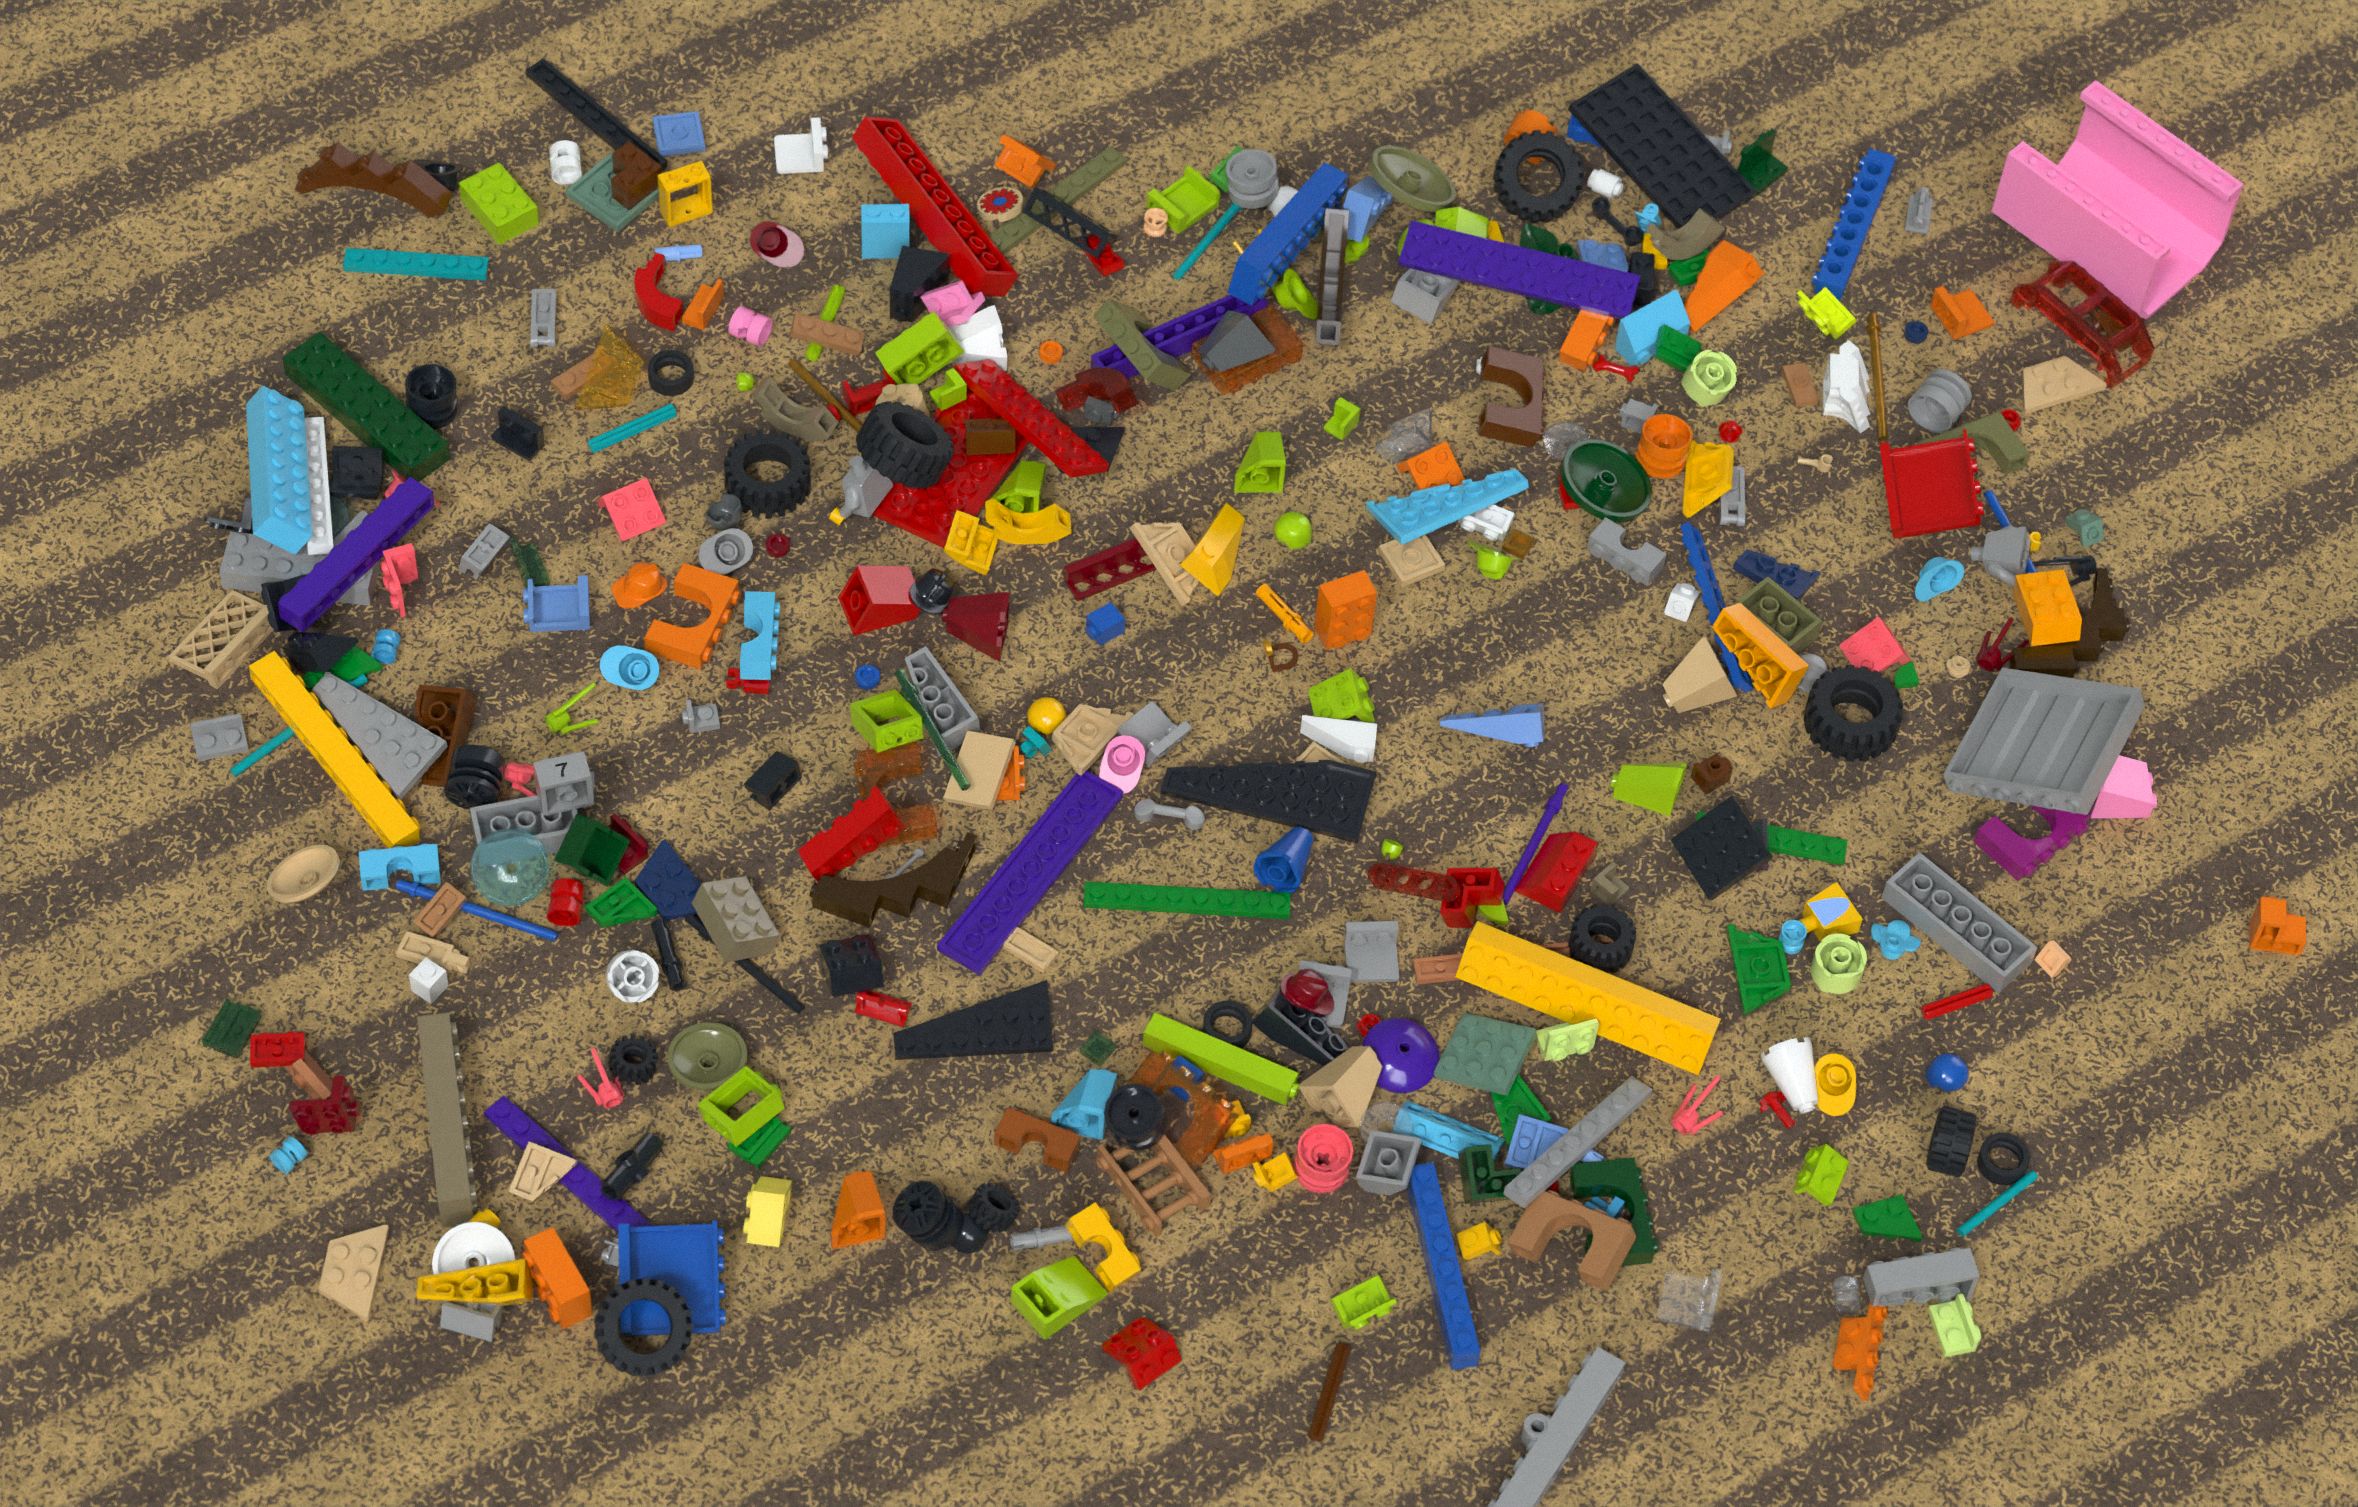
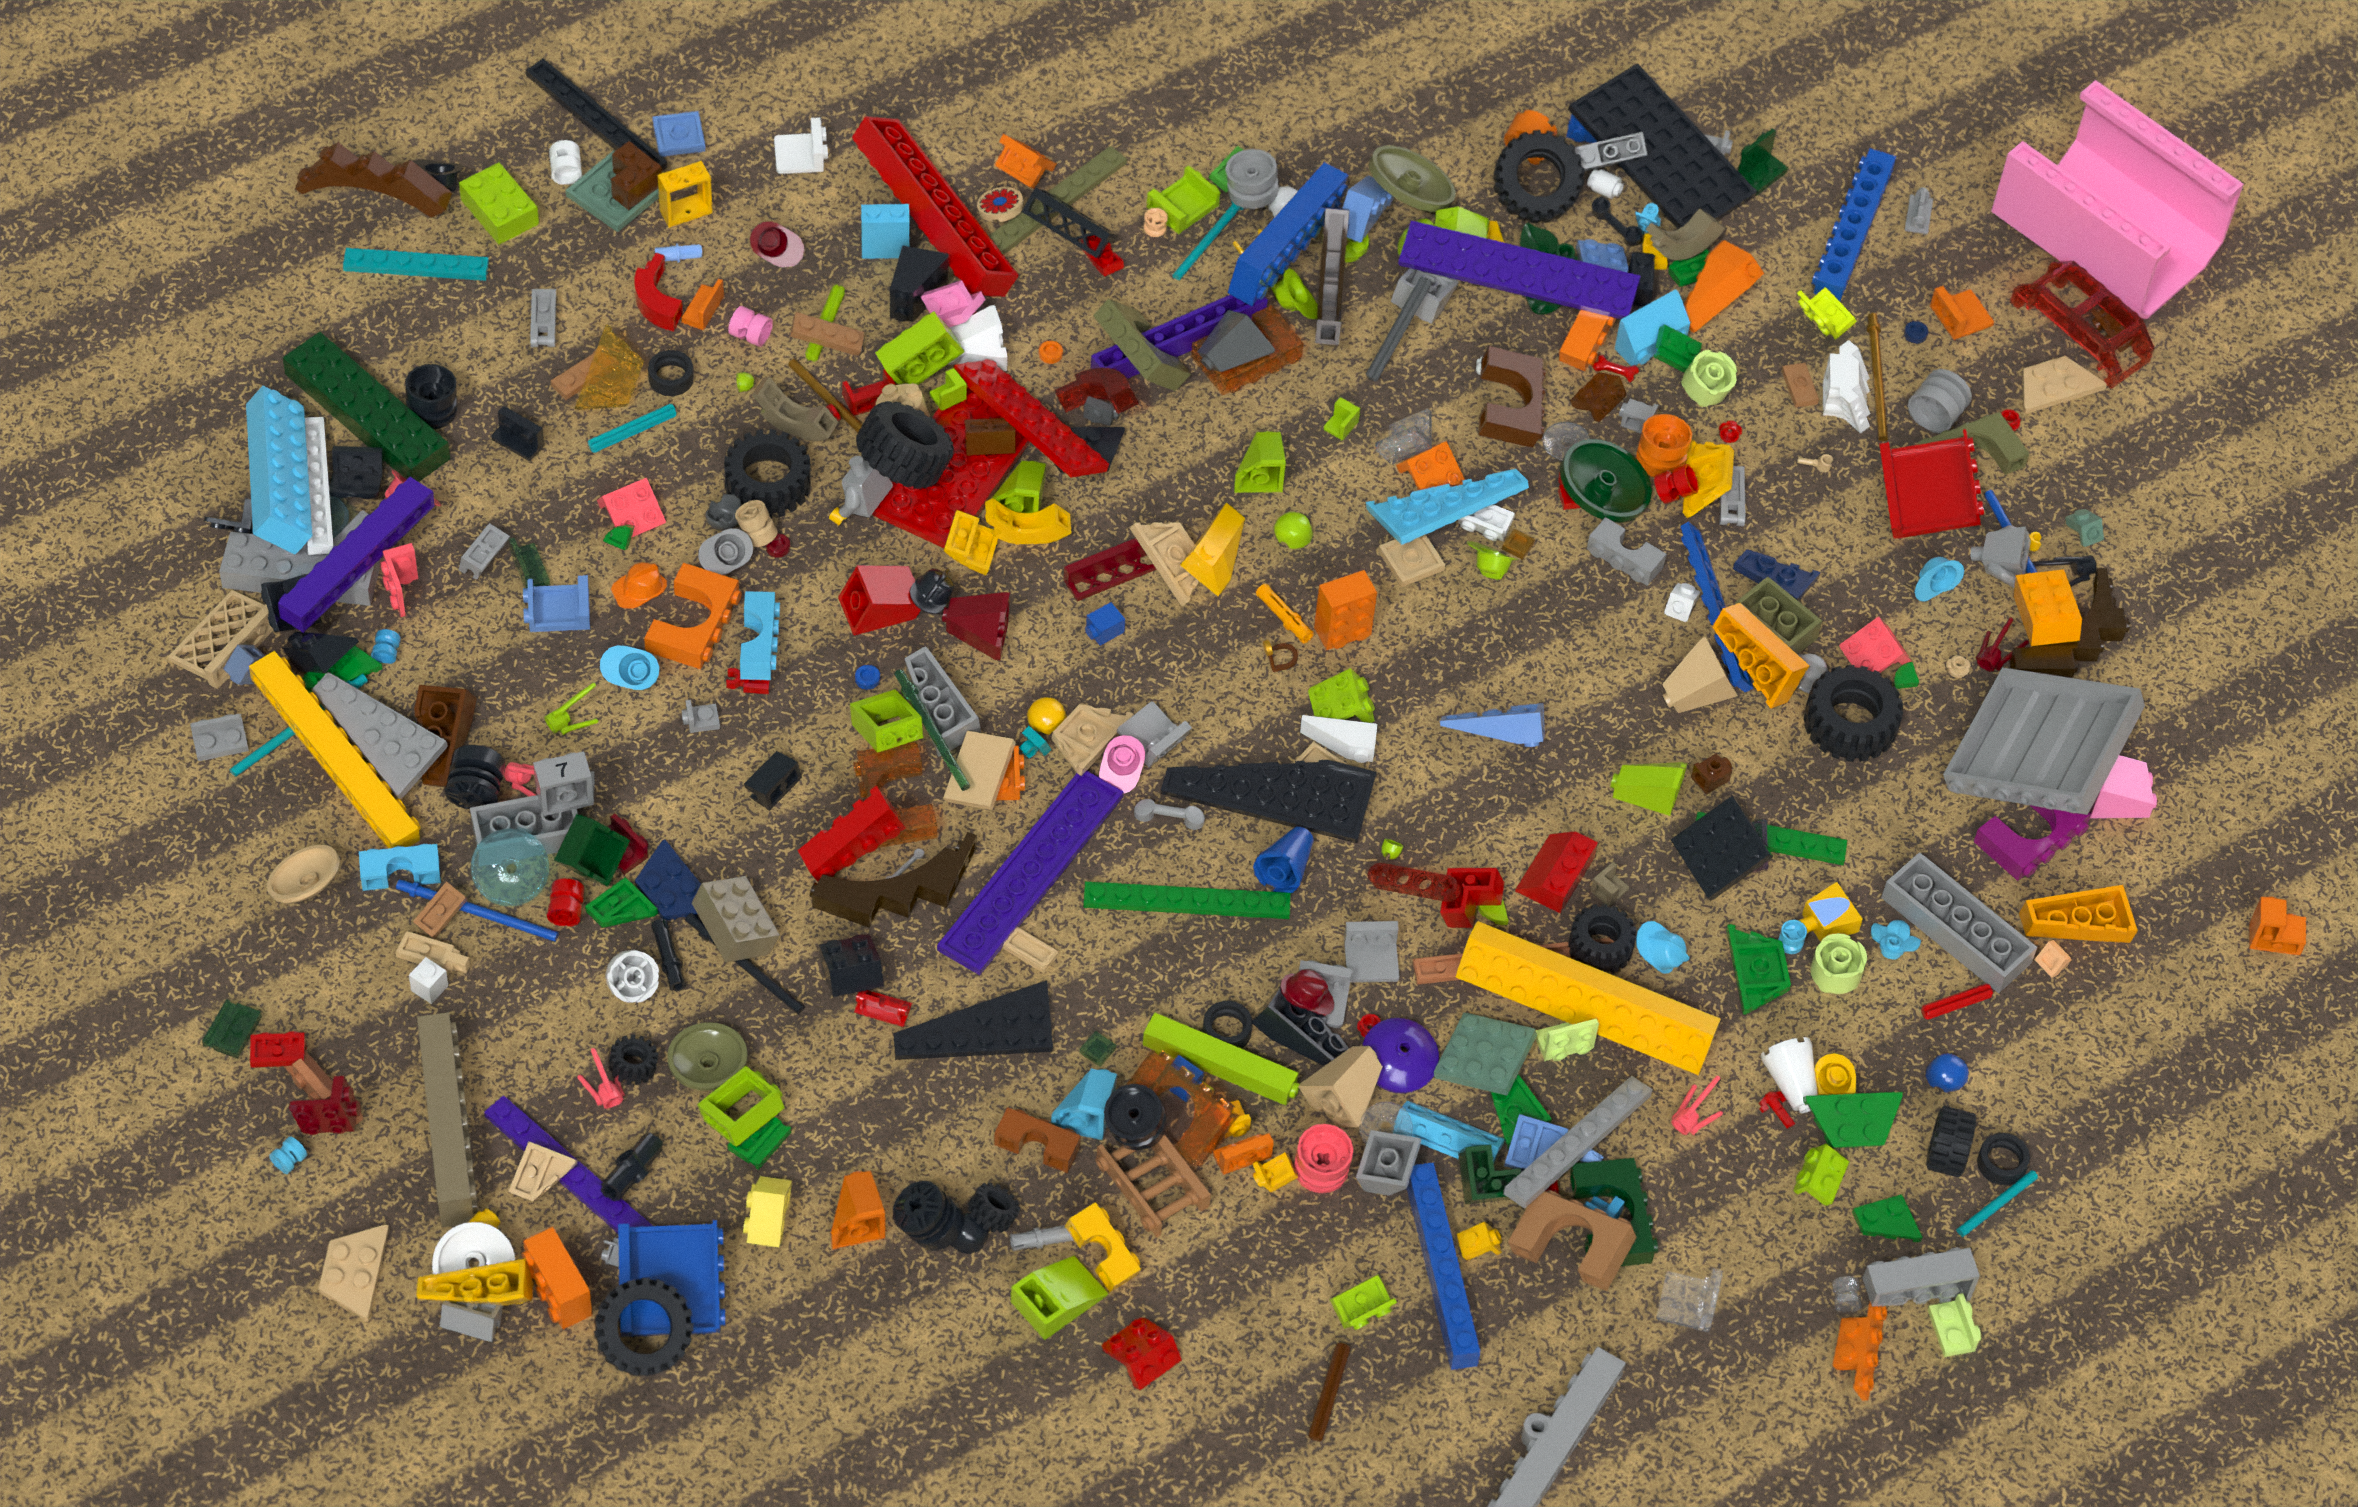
(239, 663): none -> sand blue brick
(620, 536): none -> green tile
(756, 523): none -> tan wheel
(1398, 329): none -> dark grey axle
(1552, 807): dark purple bar -> none
(1600, 395): none -> reddish brown bracket
(1611, 151): none -> light grey slope
(1661, 947): none -> medium azure piece
(1676, 483): none -> red wheel
(1854, 1118): none -> green wing
(2082, 915): none -> light orange wedge

